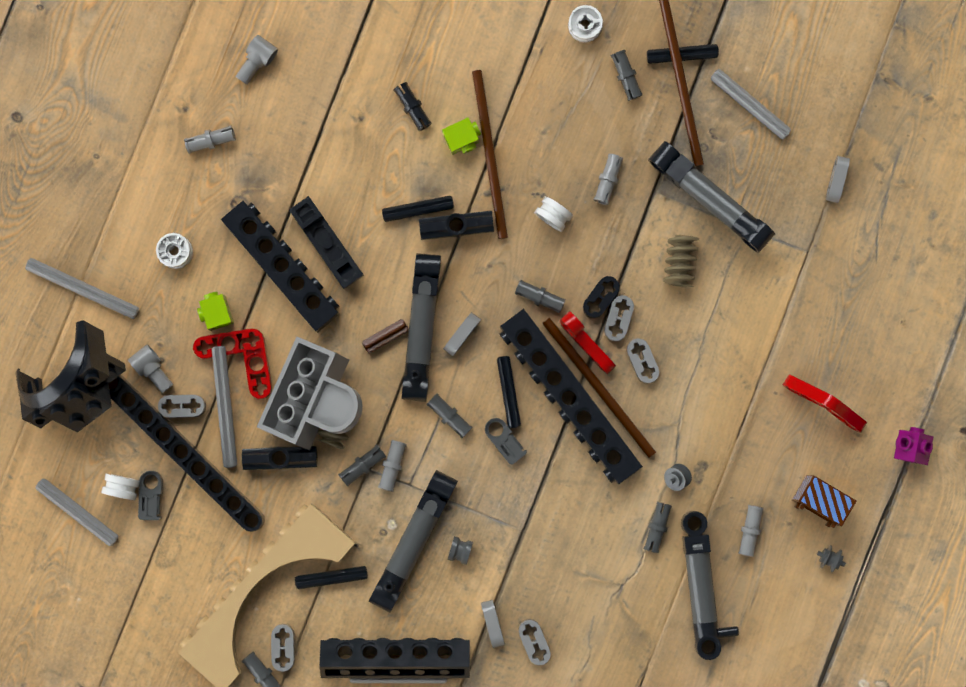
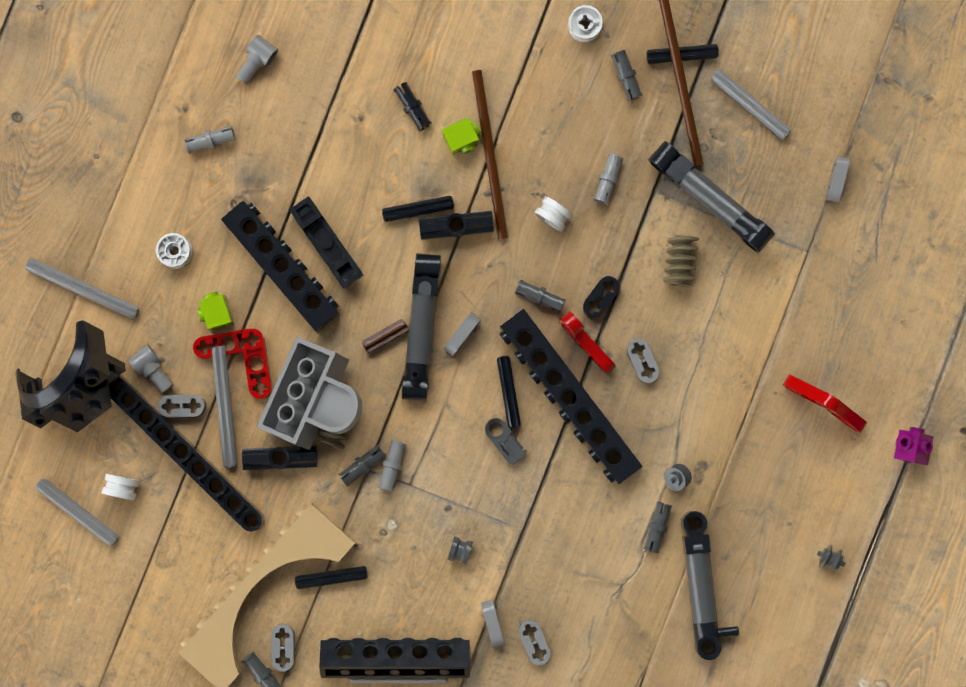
(149, 498): dark grey piece -> none
(413, 541): piece -> none
(449, 415): dark grey pin -> none
(599, 387): reddish brown piece -> none
(624, 320): light grey beam -> none
(750, 530): light grey pin -> none
(823, 501): container -> none

